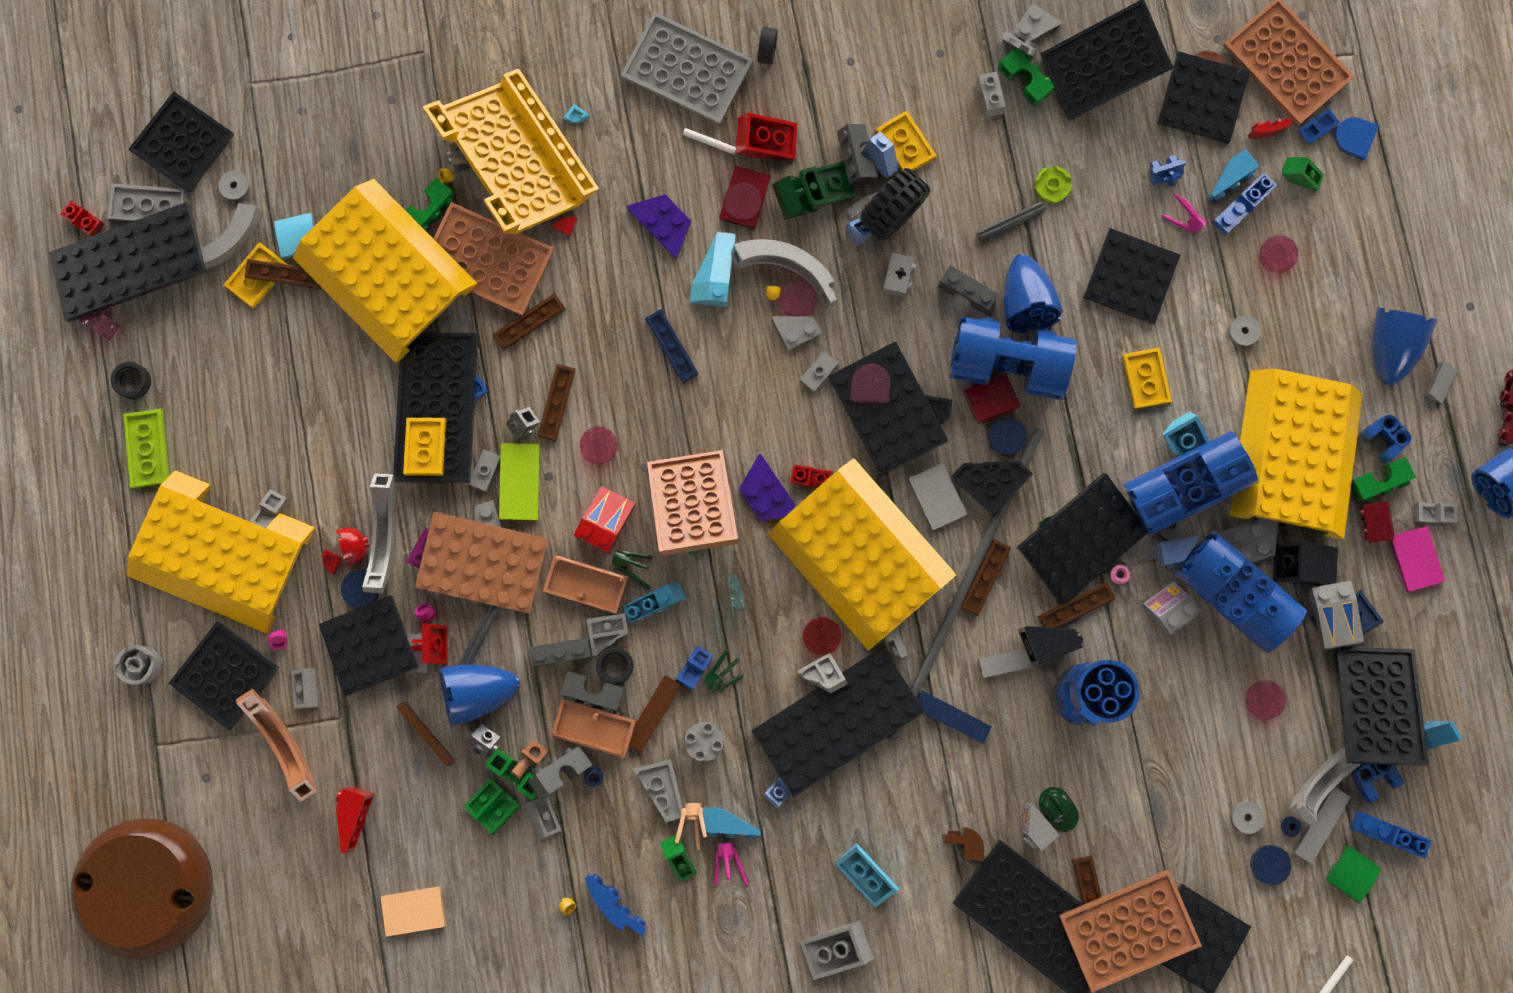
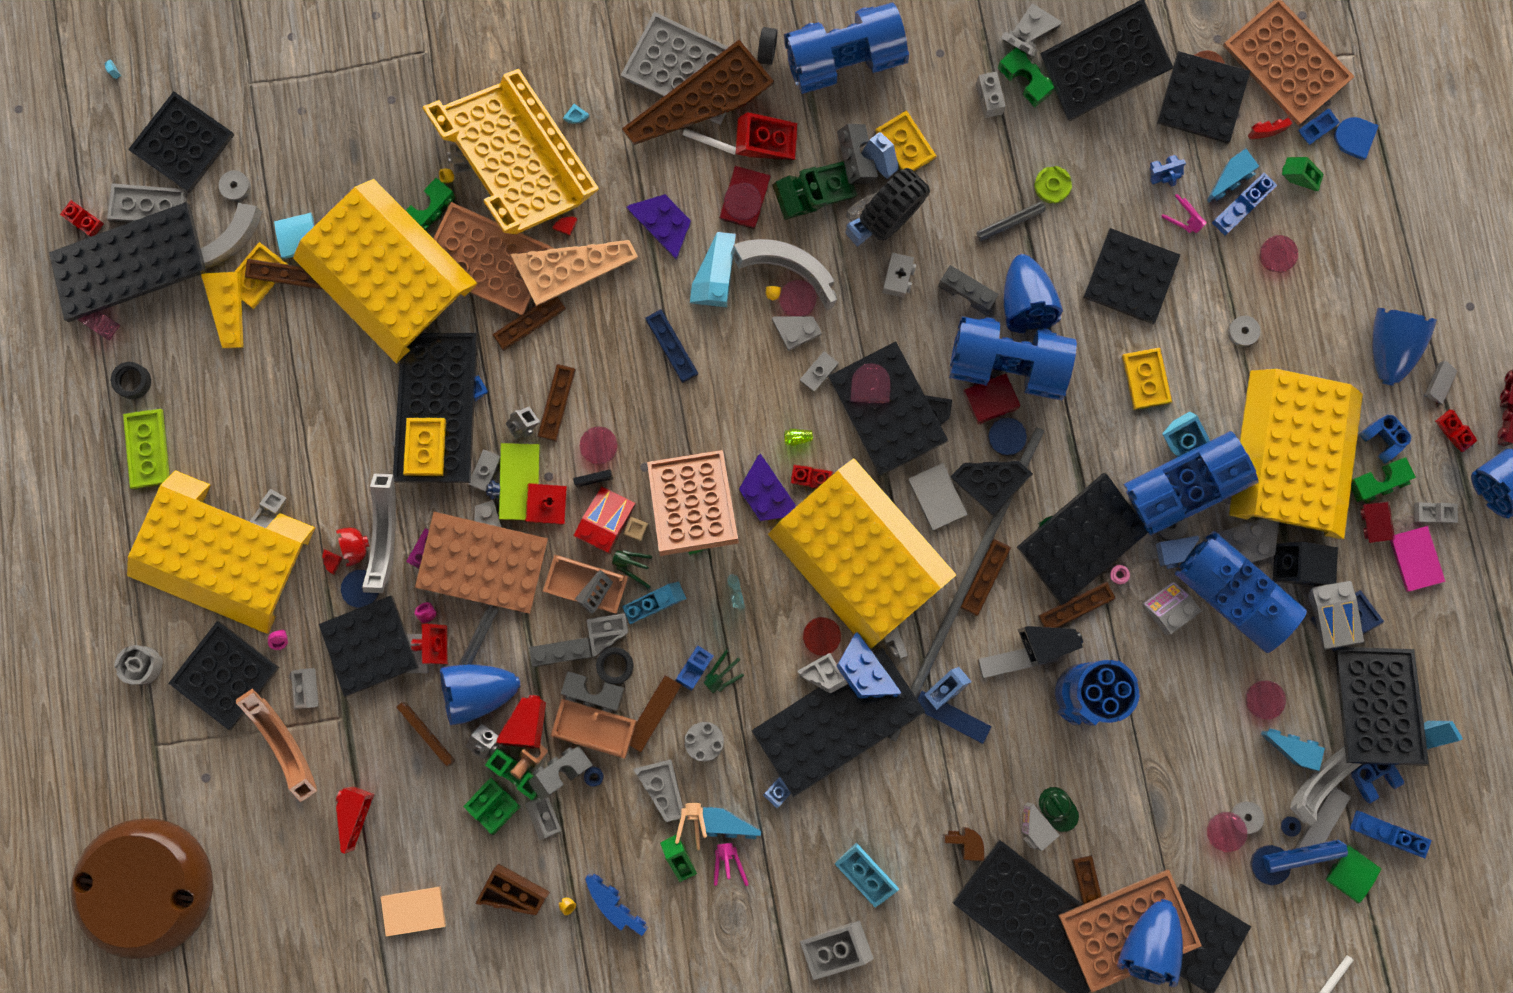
(111, 69): none -> medium azure tile
(226, 306): none -> yellow wing
(493, 490): none -> dark blue plate
(512, 892): none -> reddish brown wedge
(524, 724): none -> red slope
(545, 504): none -> red tile
(563, 269): none -> light nougat wing
(593, 478): none -> black tile
(595, 600): none -> dark grey slope
(635, 529): none -> tan tile
(715, 89): none -> reddish brown wing
(797, 436): none -> clear neon green cone
(864, 671): none -> wing
(873, 38): none -> blue cylinder
(947, 687): none -> medium blue slope
(1155, 946): none -> blue cylinder
(1227, 831): none -> clear pink tile
(1300, 753): none -> dark azure slope
(1305, 856): none -> blue brick
(1455, 431): none -> red slope

